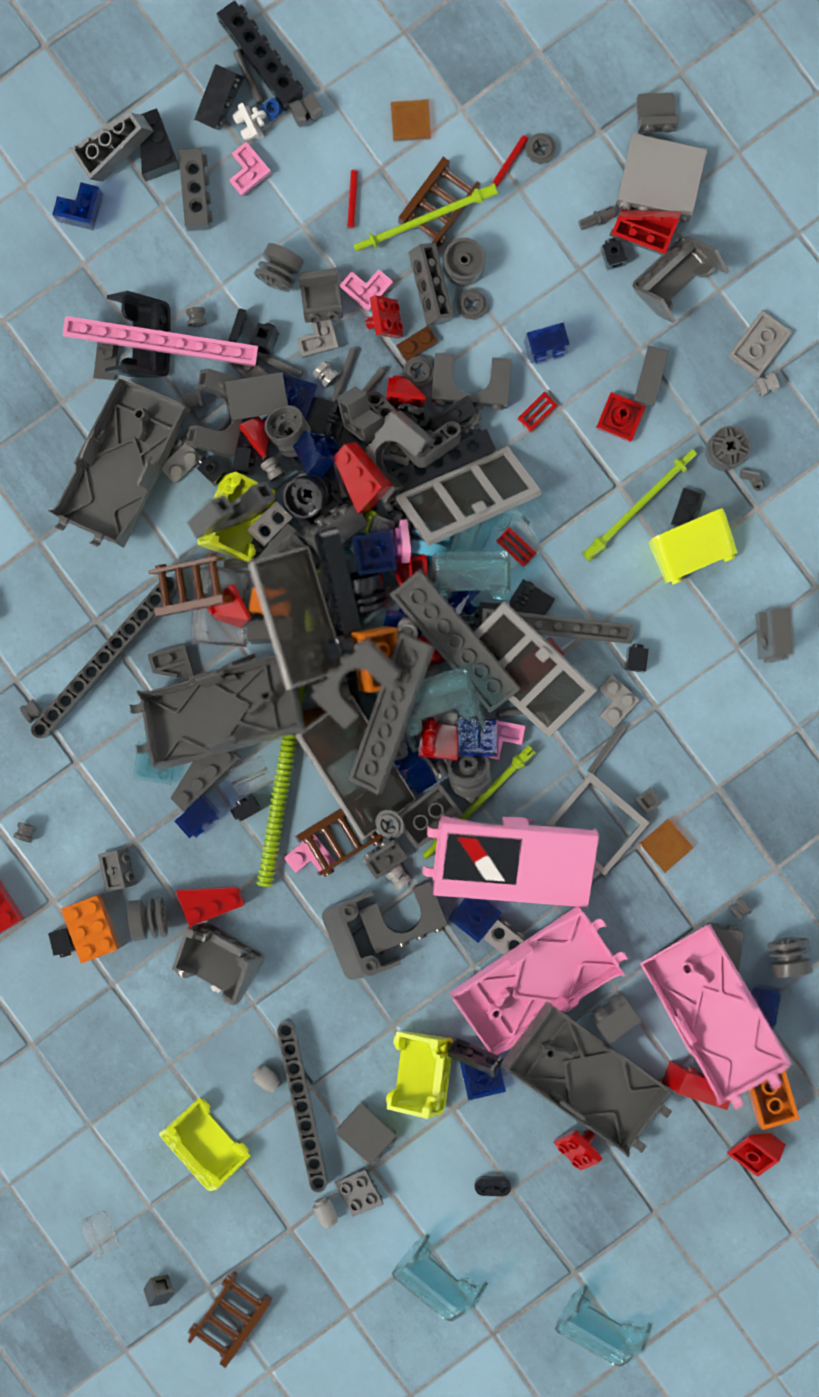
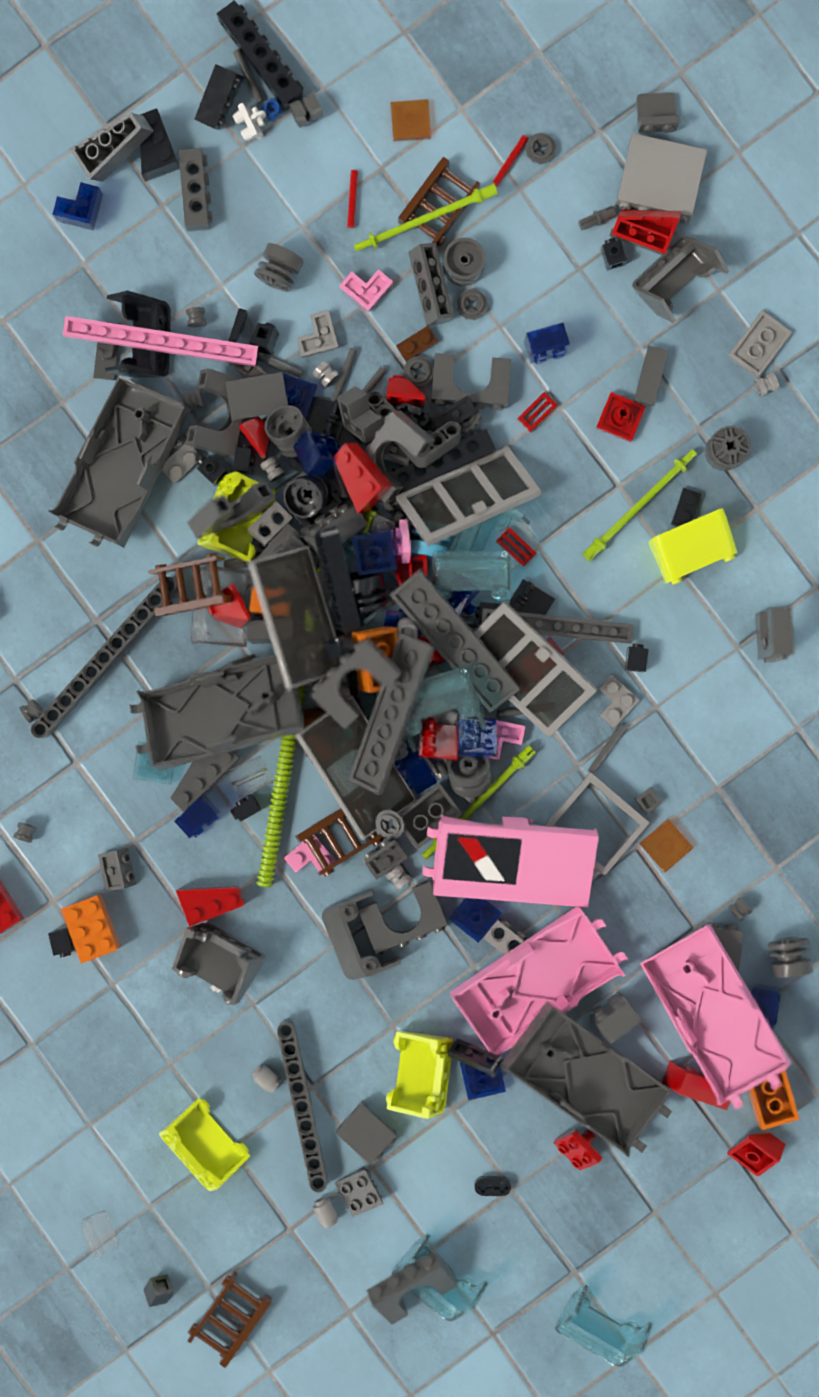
(151, 918): dark grey wheel -> none
(172, 662): dark grey wing -> none
(253, 169): bright pink plate -> none
(320, 295): dark grey panel -> none
(385, 317): red plate -> none
(426, 1271): none -> dark grey arch
(754, 477): dark grey arm -> none

